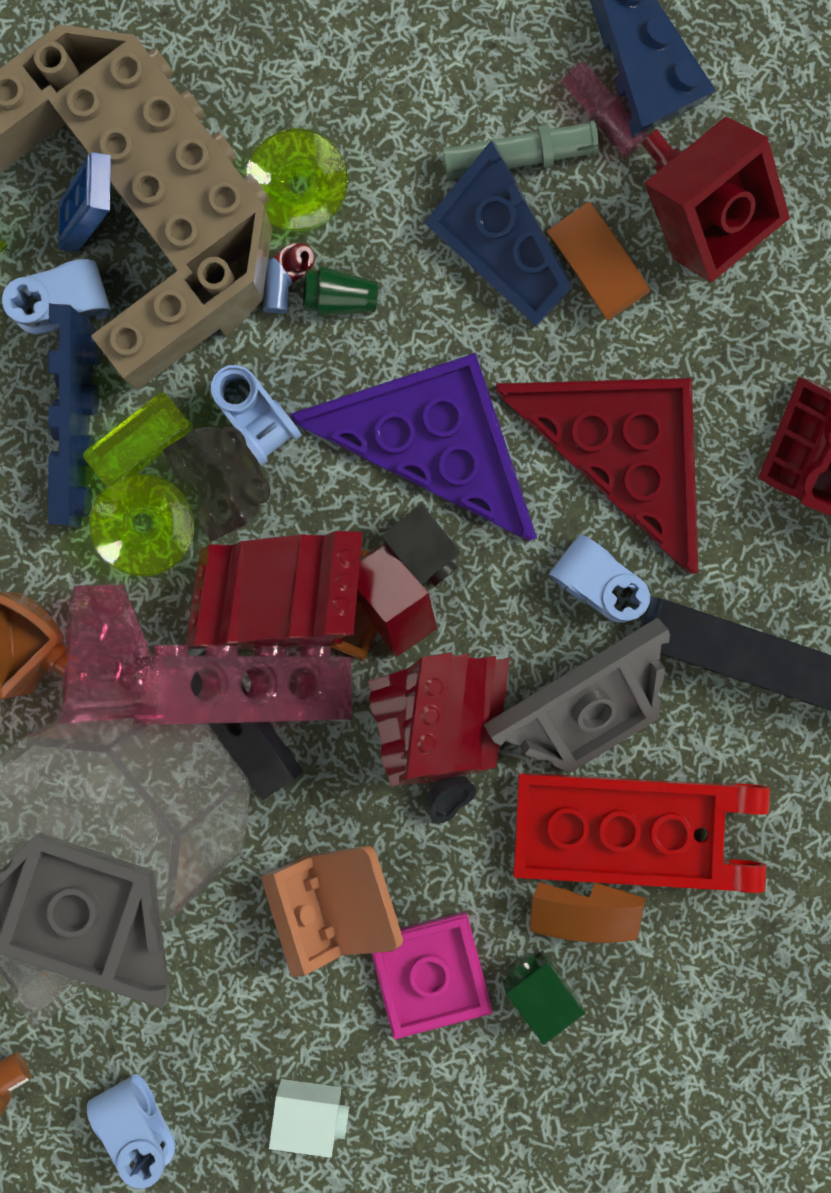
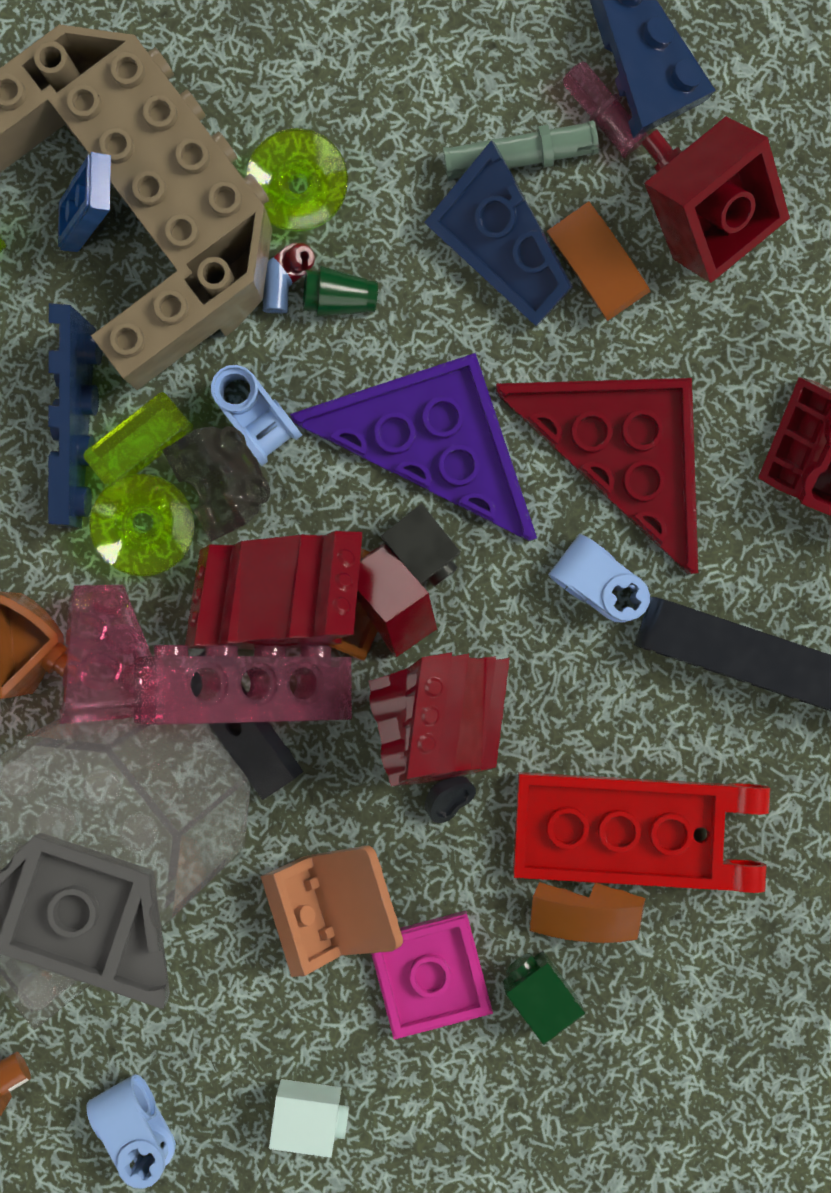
(70, 283): light blue piece -> none
(591, 704): dark grey wing -> none

